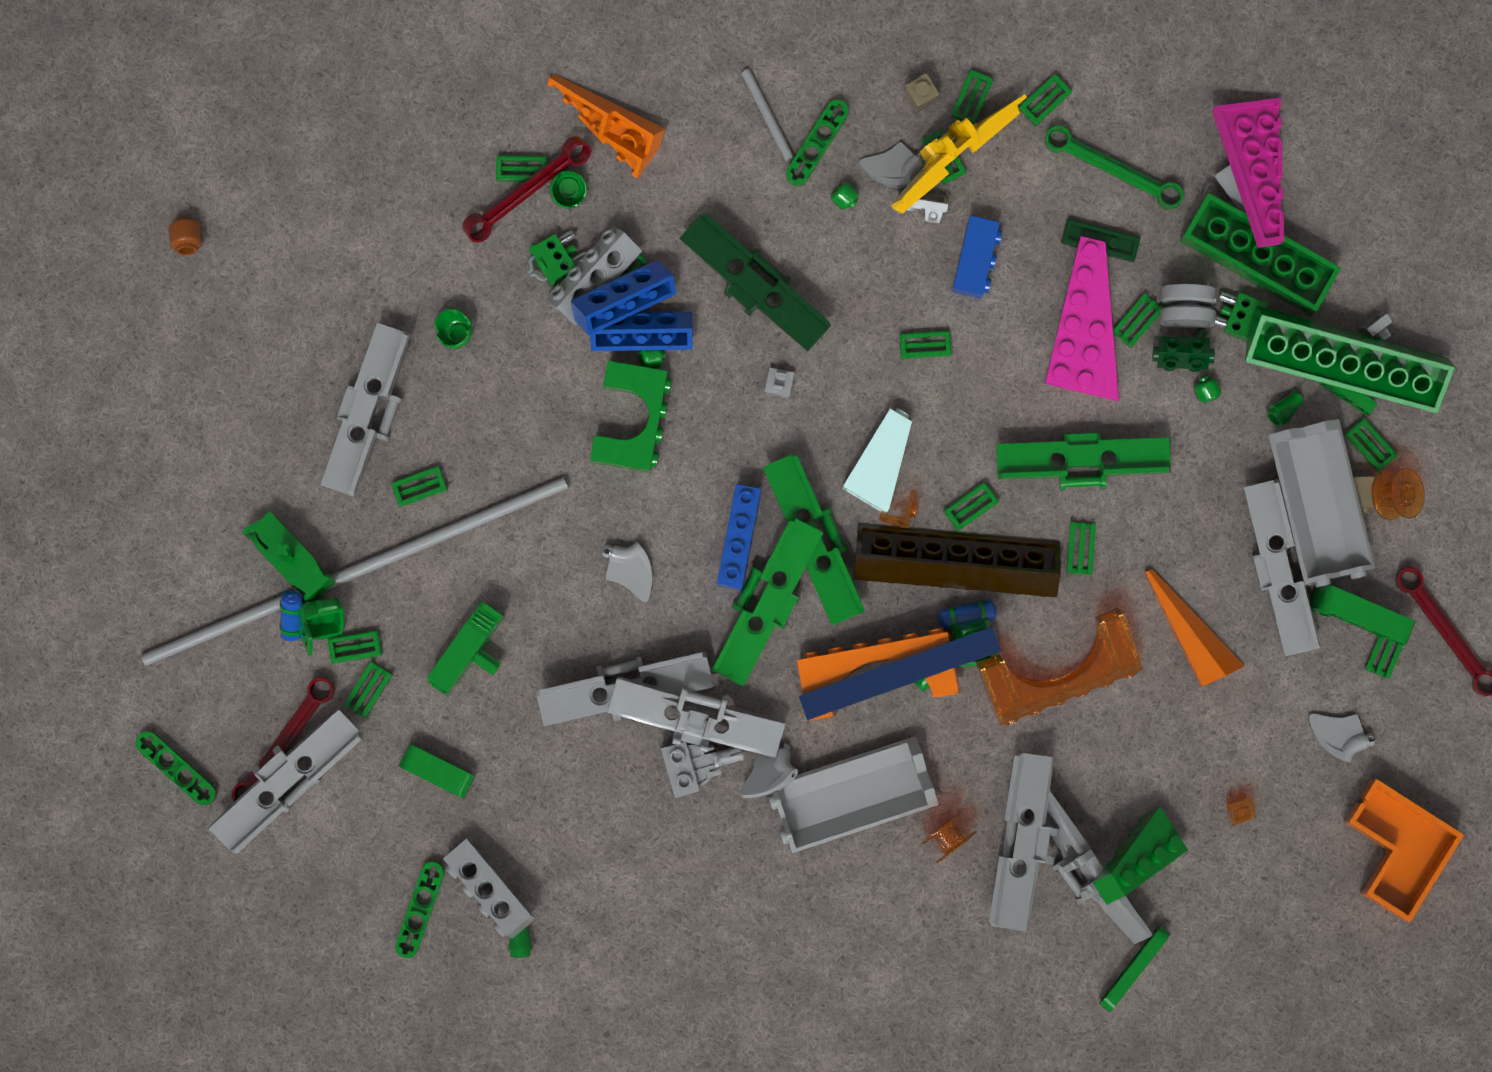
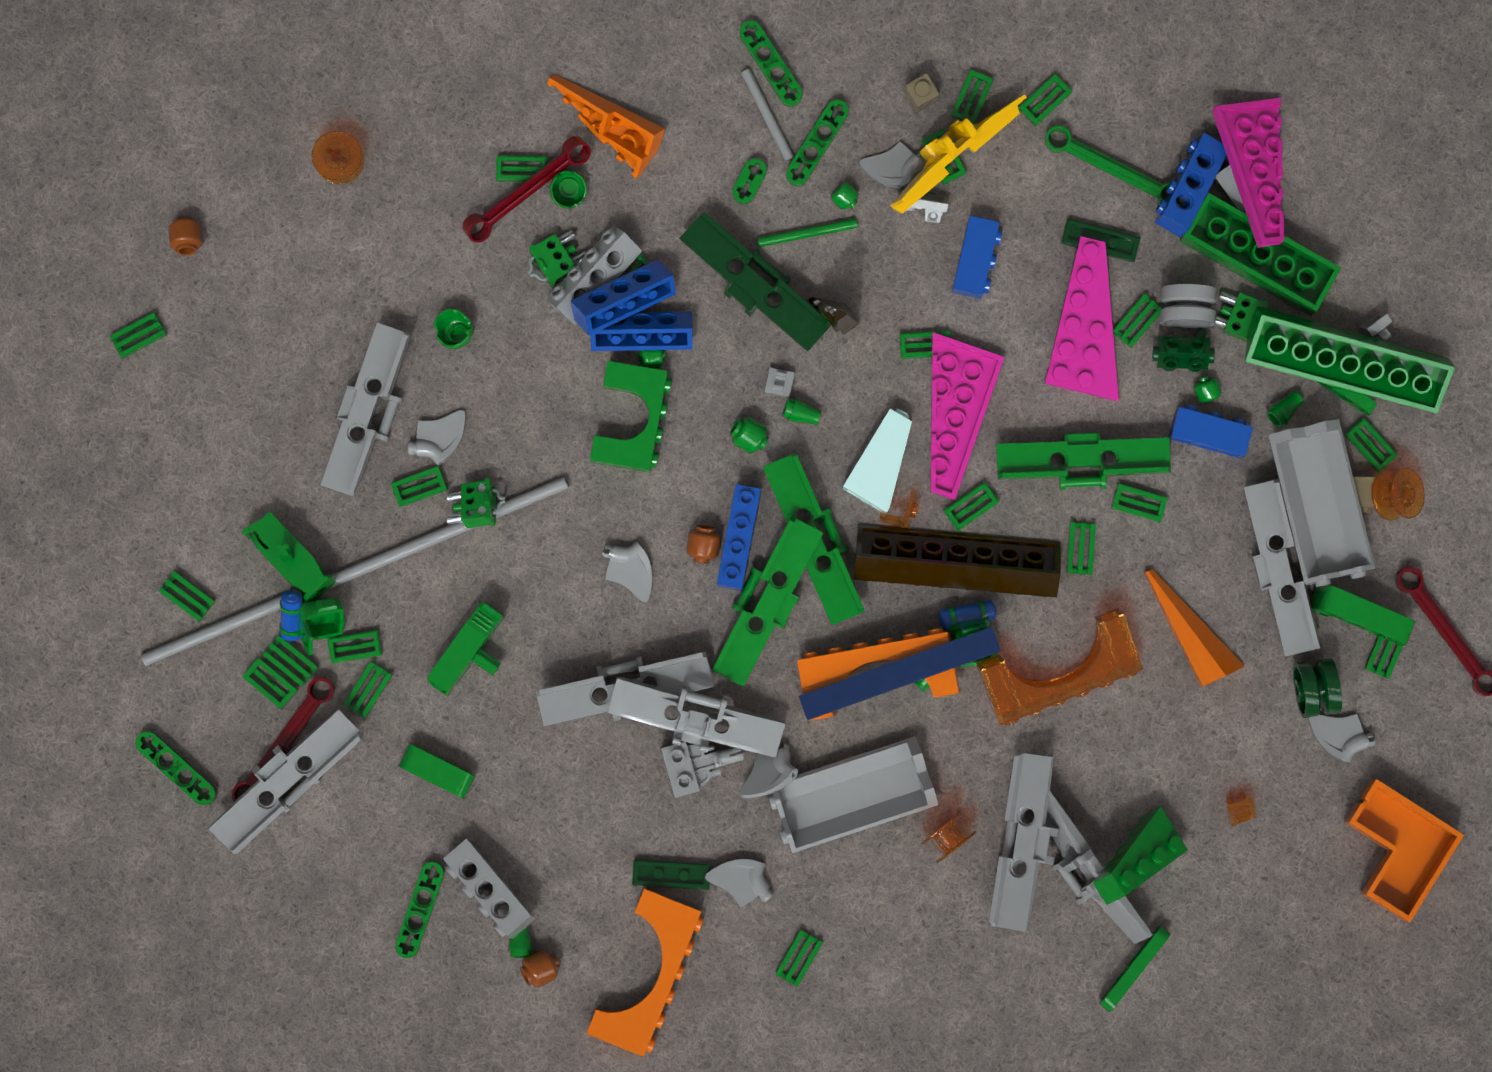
(157, 325): none -> green tile
(169, 584): none -> green tile
(286, 697): none -> green tile
(307, 674): none -> green tile
(338, 143): none -> clear orange piece
(439, 437): none -> light grey arm
(476, 504): none -> green piece
(540, 968): none -> dark orange head
(635, 1026): none -> orange arch
(670, 874): none -> dark green tile
(703, 543): none -> dark orange head
(741, 879): none -> light grey arm
(749, 434): none -> green head
(755, 184): none -> green beam
(771, 63): none -> green beam
(799, 411): none -> green cone
(807, 232): none -> green bar
(808, 962): none -> green tile
(837, 314): none -> dark brown wedge
(960, 395): none -> dark pink wing
(1160, 509): none -> green tile
(1178, 219): none -> blue brick
(1211, 431): none -> blue brick
(1317, 688): none -> dark green wheel

